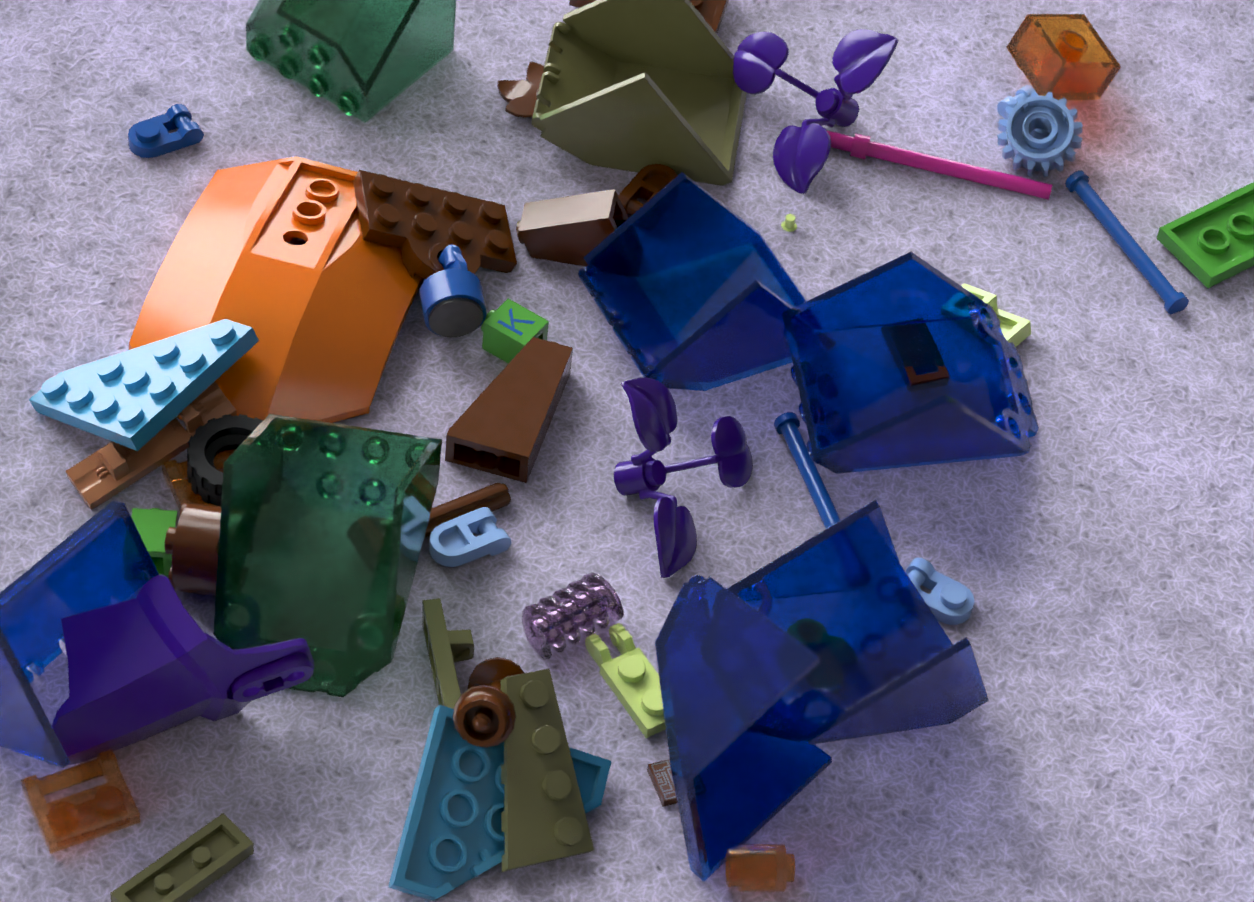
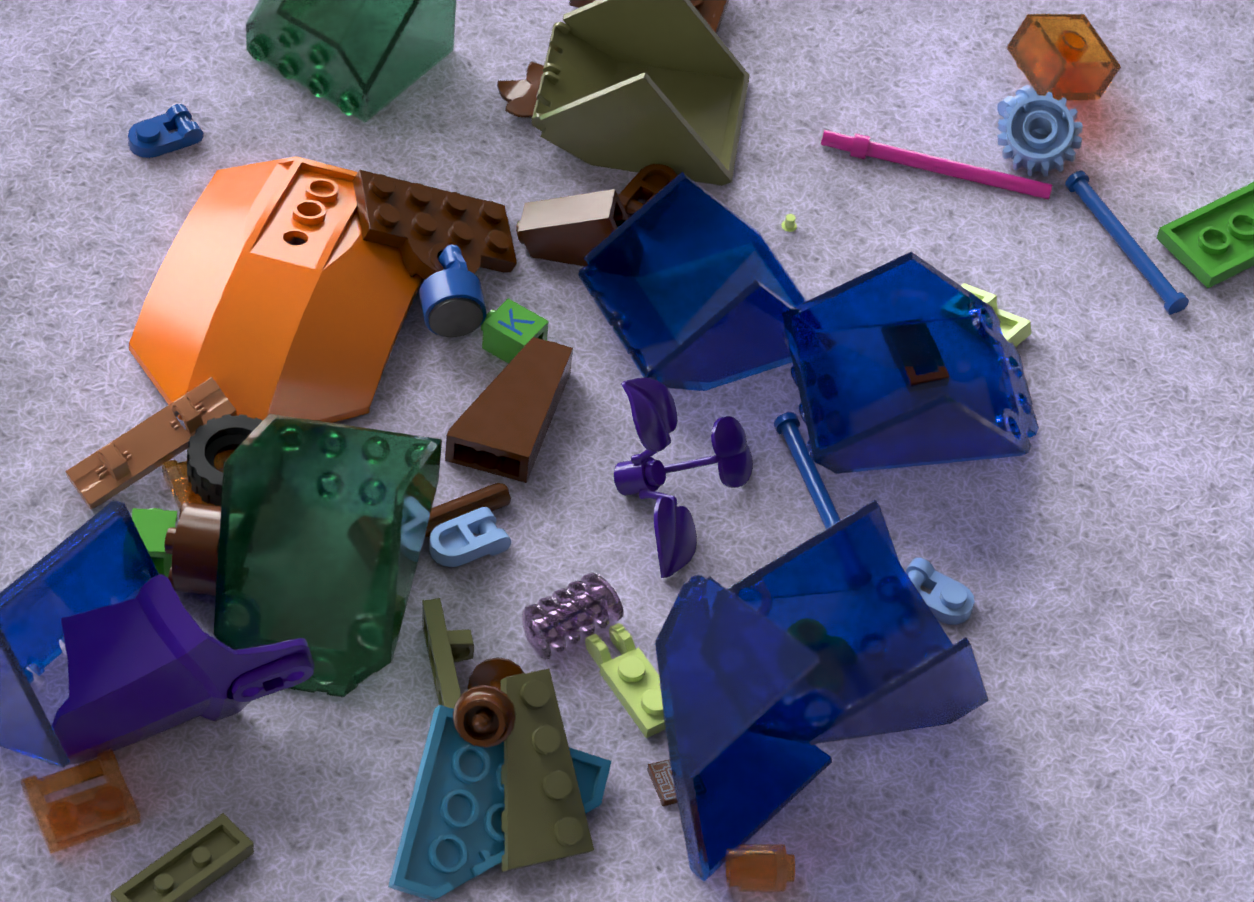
(146, 387): plate -> none
(804, 150): dark purple plant -> none

